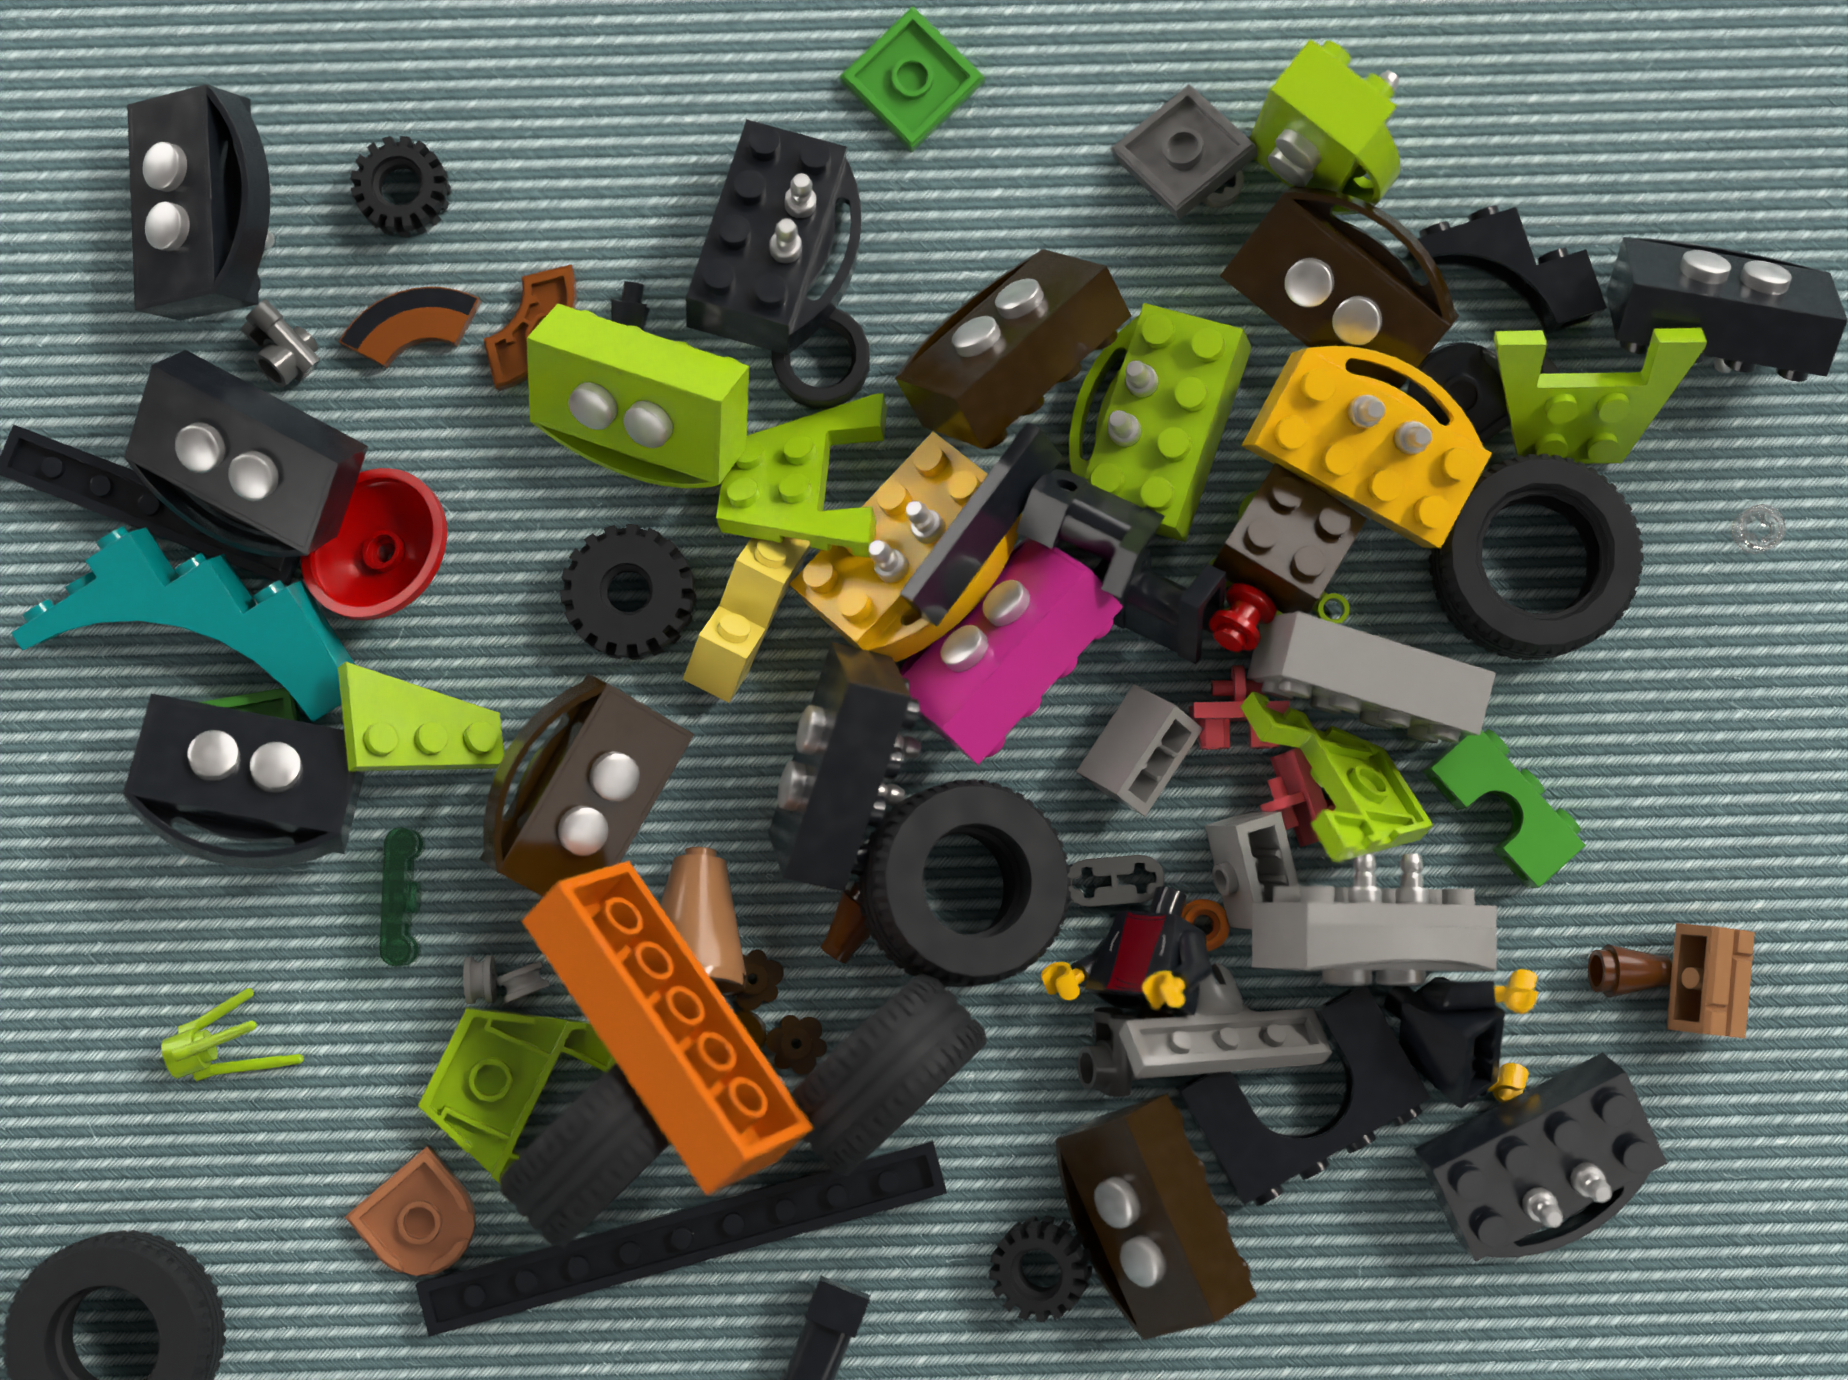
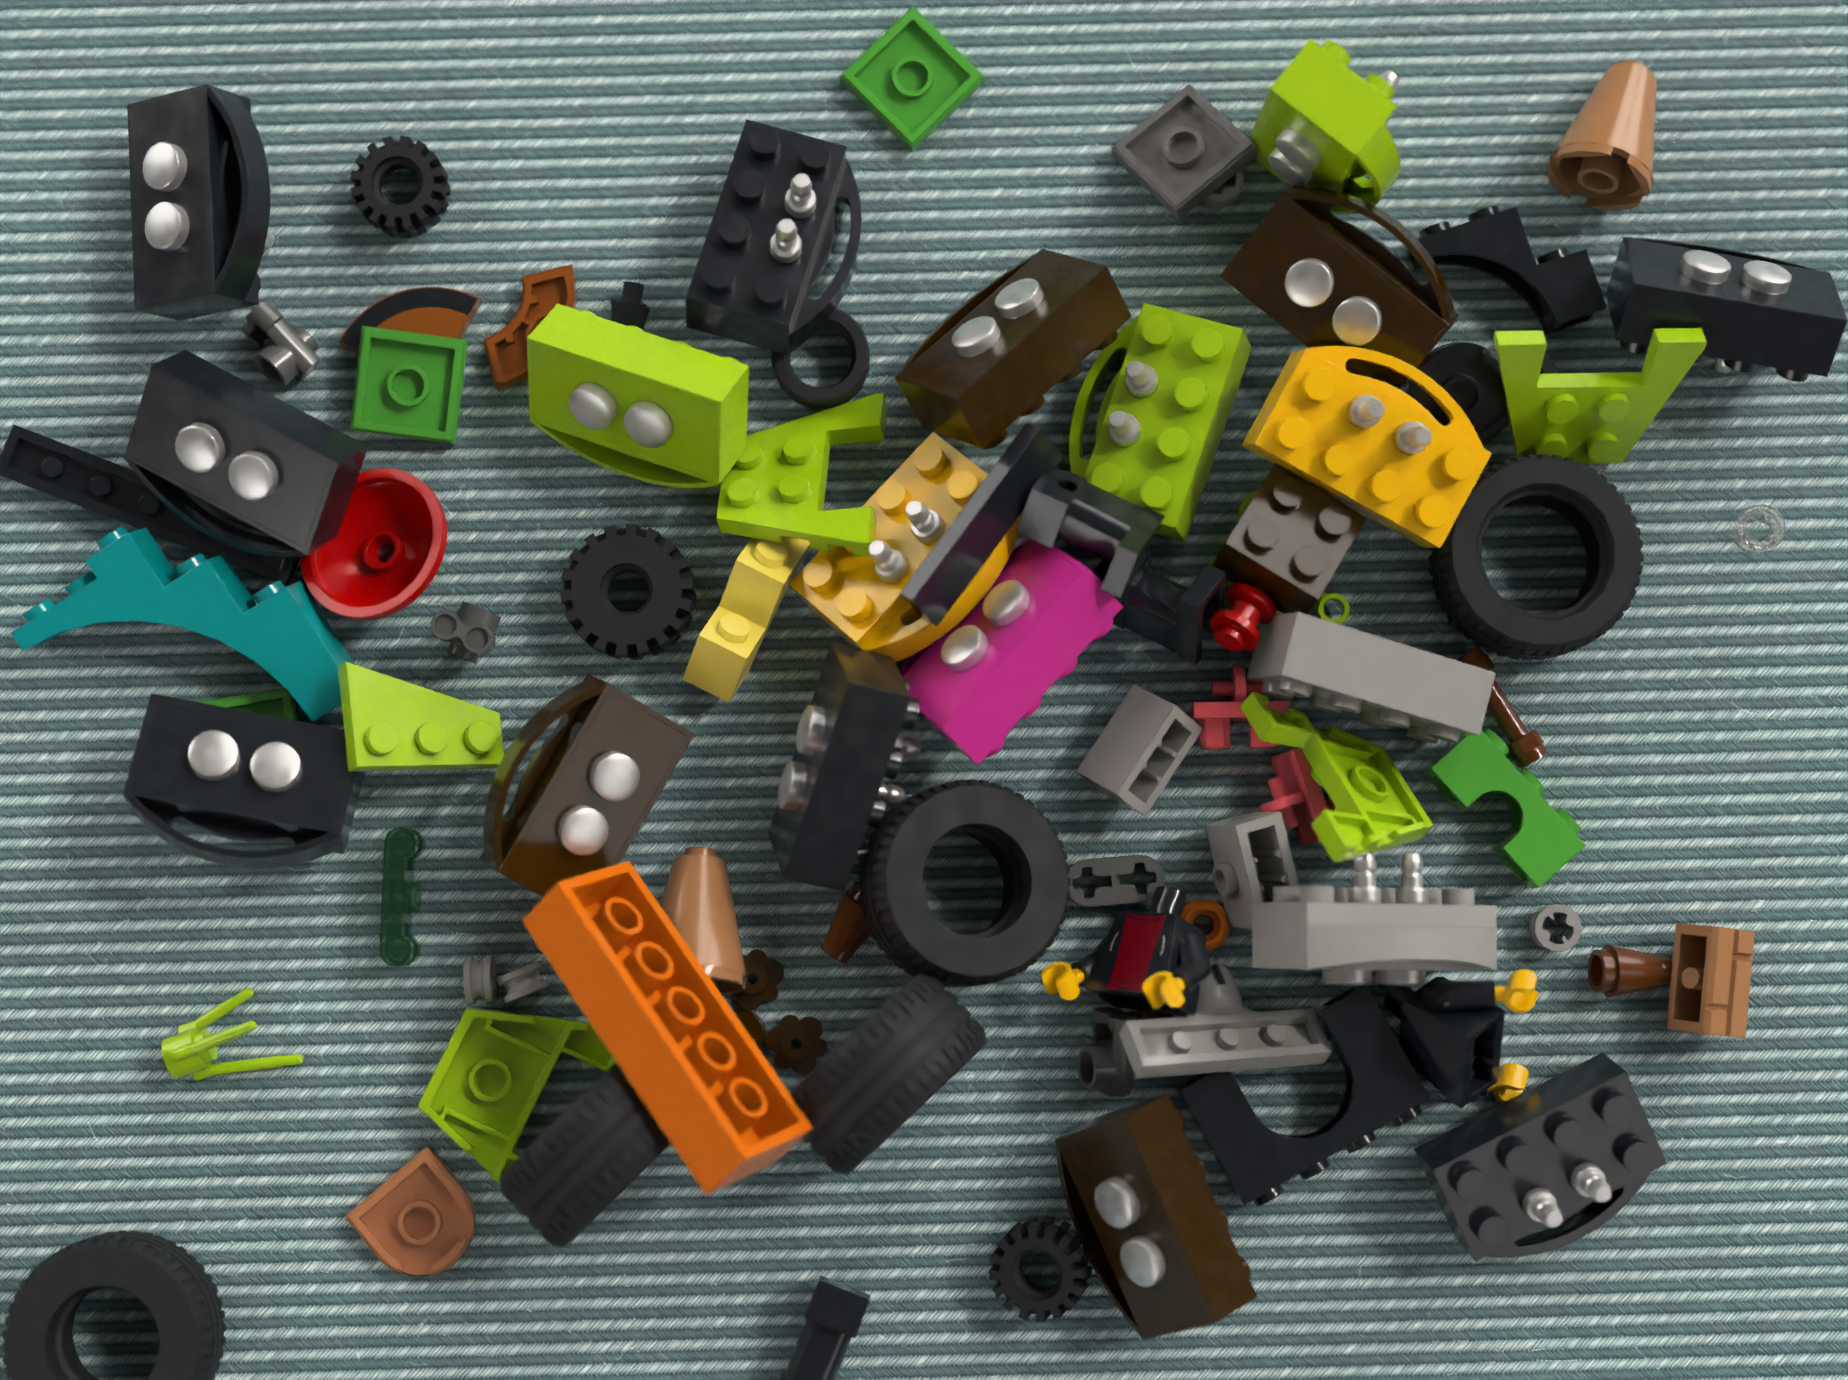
(409, 384): none -> bright green tile
(468, 632): none -> dark grey plate
(679, 1238): black plate -> none
(1524, 746): none -> reddish brown bar
(1568, 919): none -> light grey bush
(1610, 142): none -> medium nougat cone

